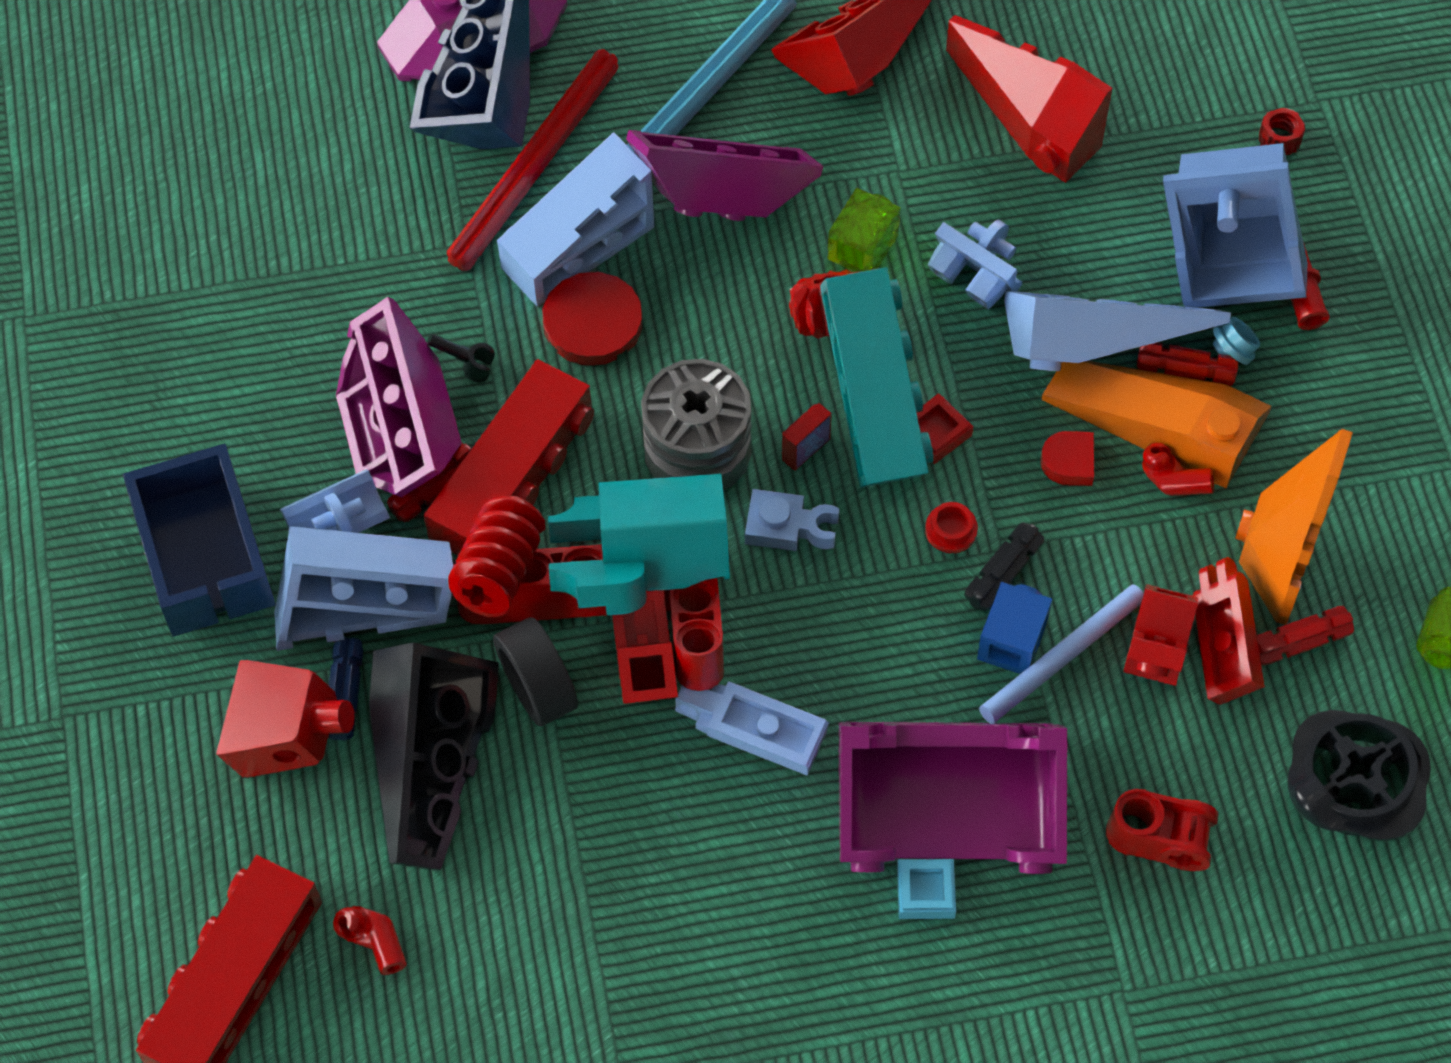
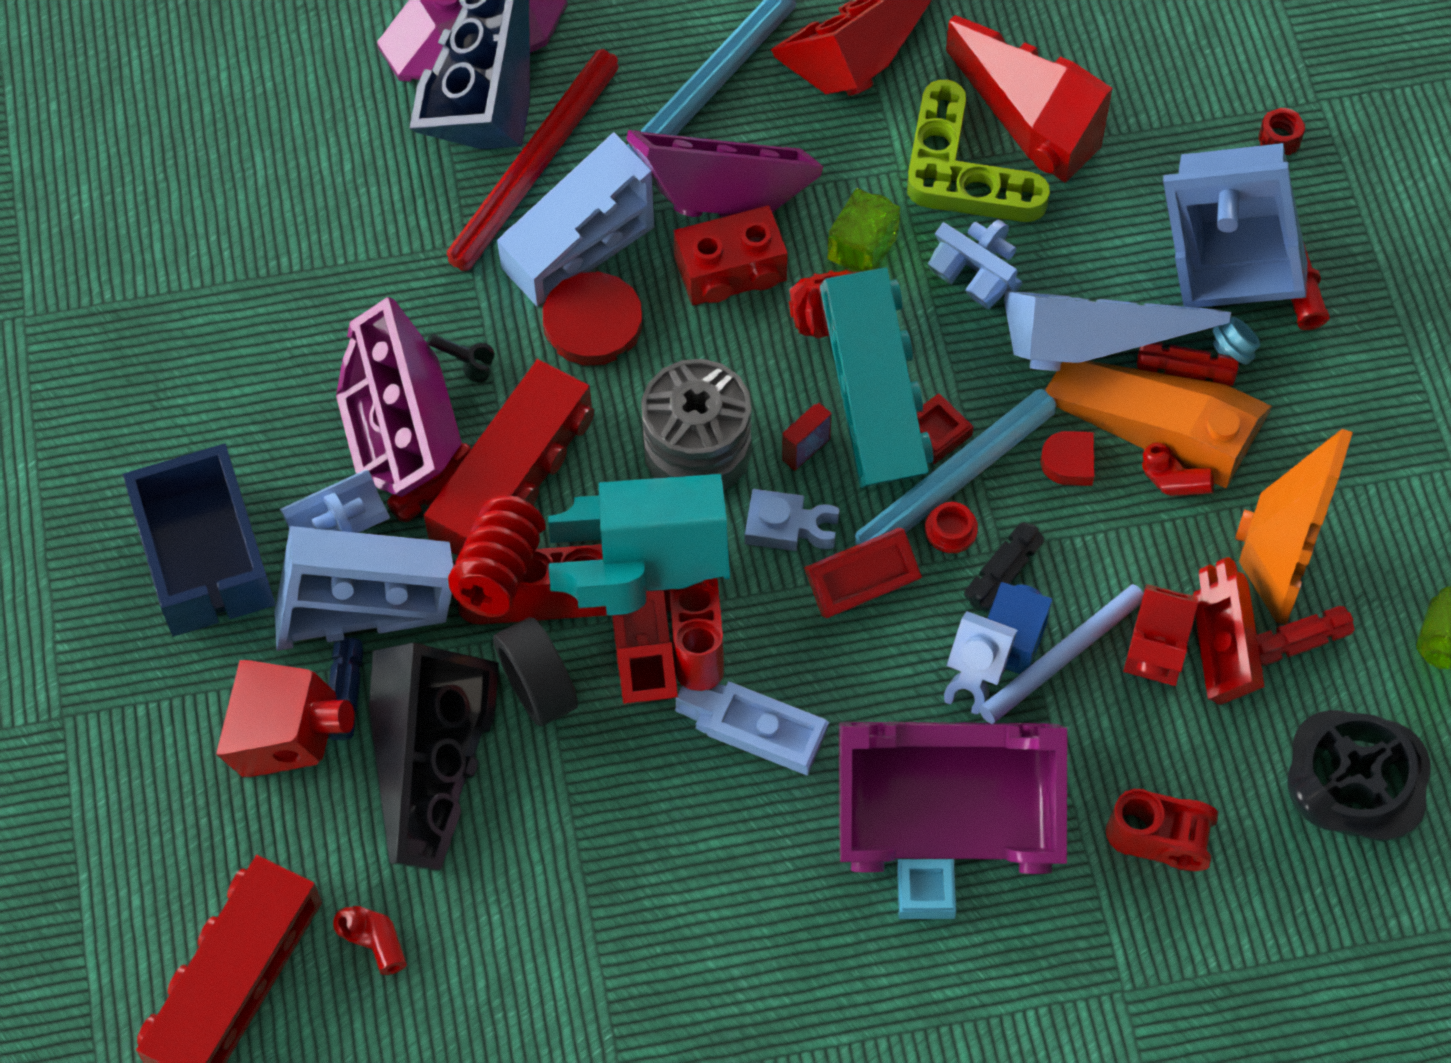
(730, 255): none -> red brick
(862, 572): none -> red tile
(944, 167): none -> lime beam
(962, 466): none -> medium azure axle
(980, 655): none -> light blue plate

